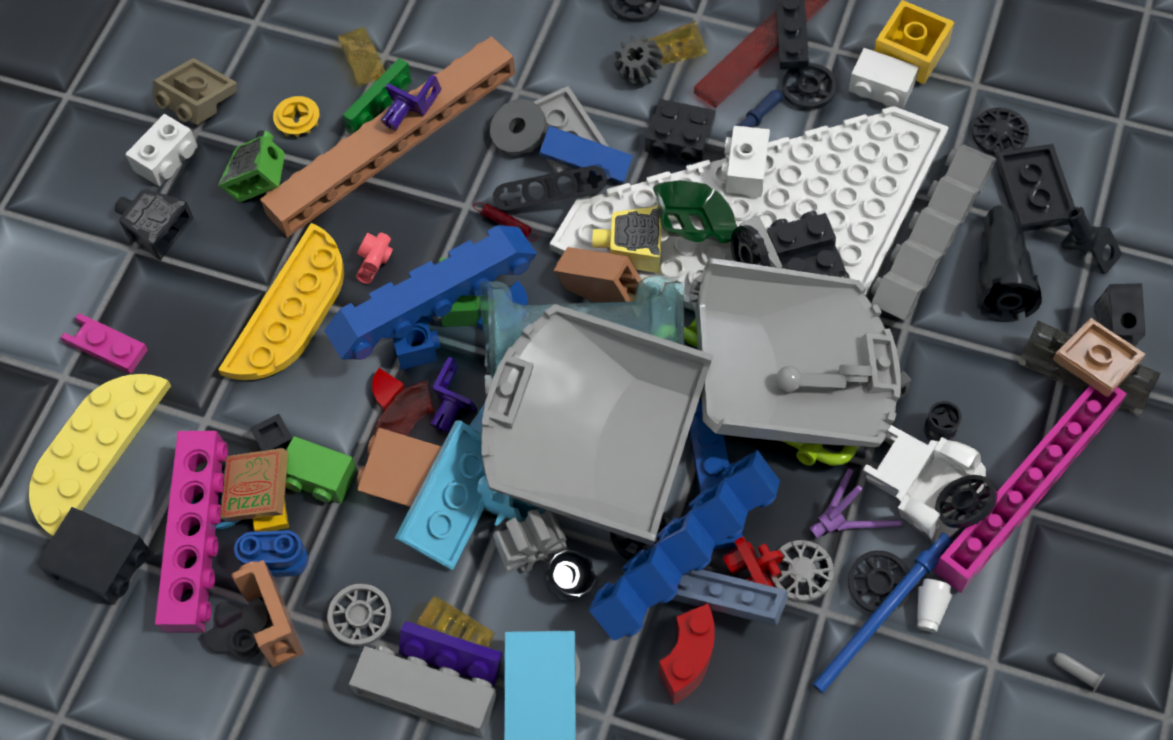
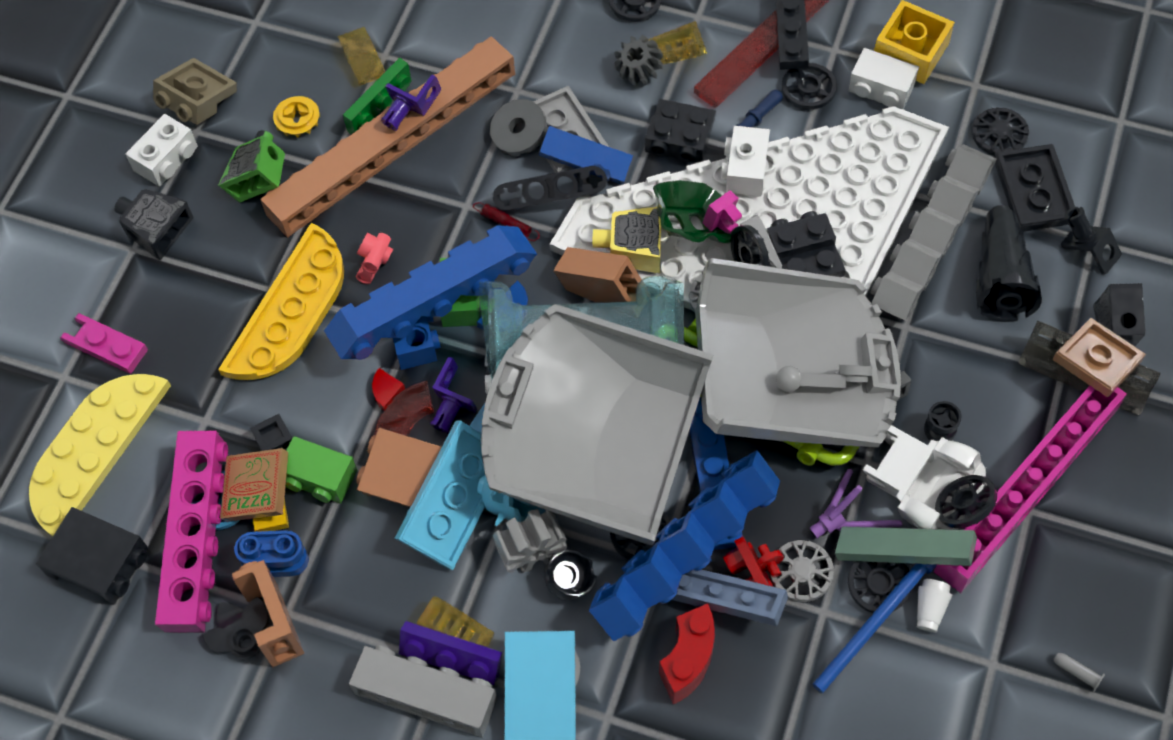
(359, 615): light grey wheel -> none
(723, 213): none -> dark pink tile
(906, 545): none -> sand green tile

